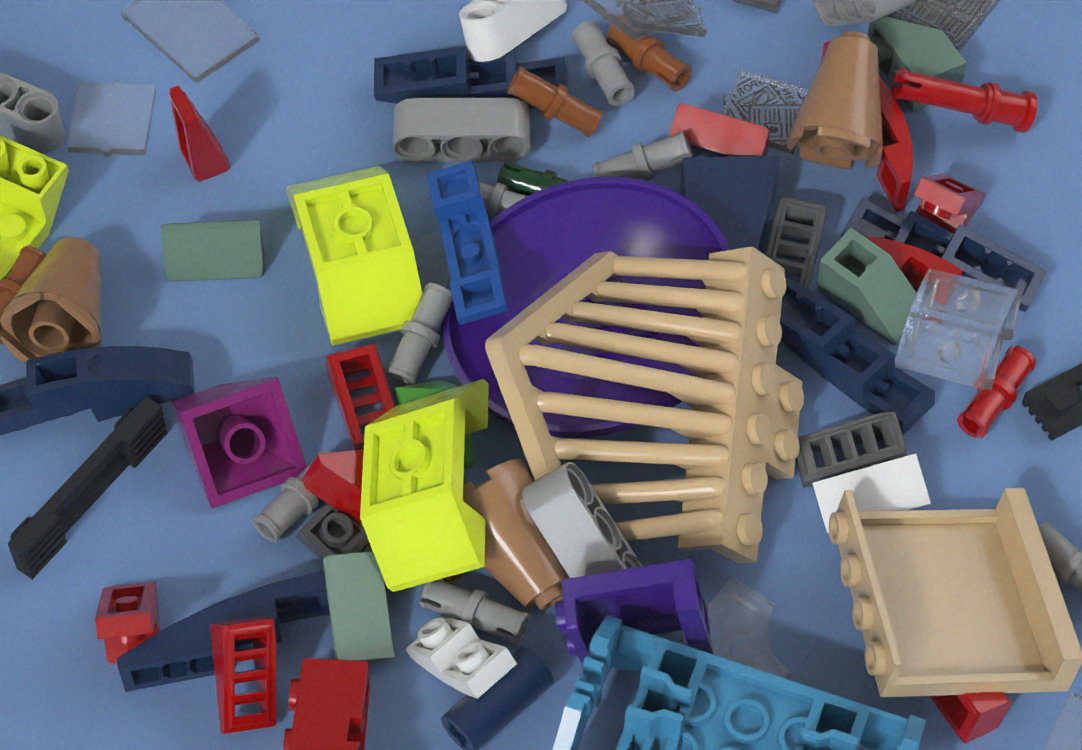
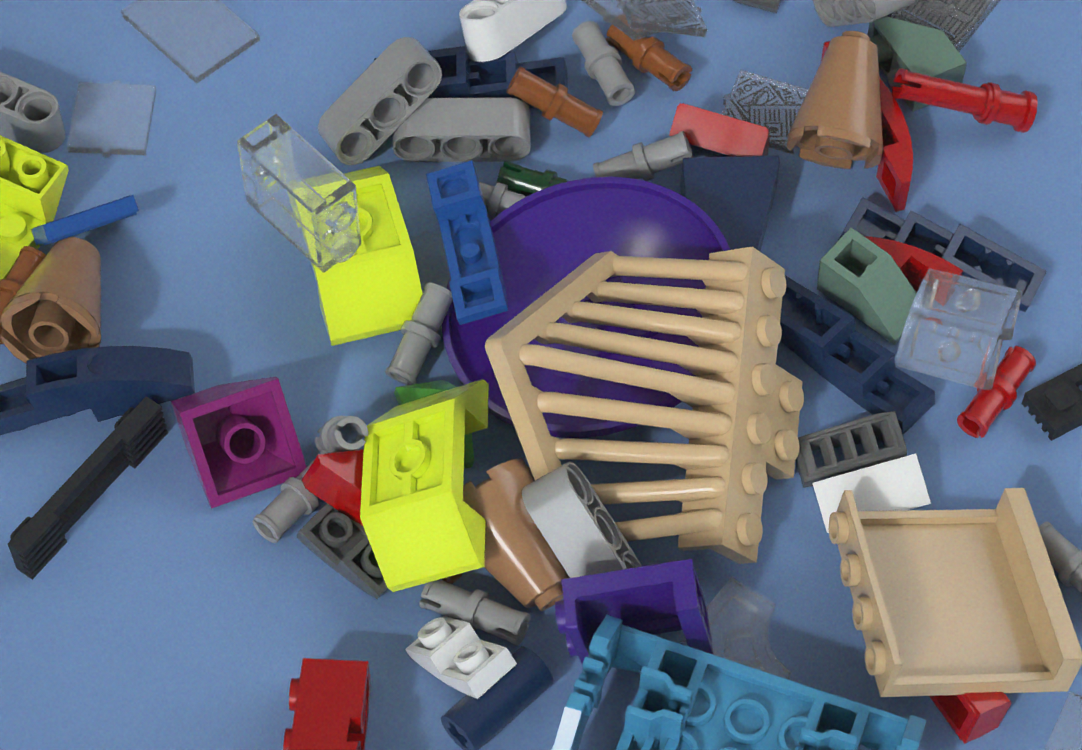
(85, 220): none -> blue tile
(126, 617): red slope -> none
(185, 647): dark blue slope -> none
(196, 138): red slope -> none
(213, 250): sand green slope -> none
(224, 657): red slope -> none
(300, 193): none -> clear window
(341, 434): none -> light grey pin
(351, 362): red slope -> none
(358, 607): sand green slope -> none
(379, 100): none -> light grey beam
(800, 222): dark grey slope -> none
(947, 201): slope -> none

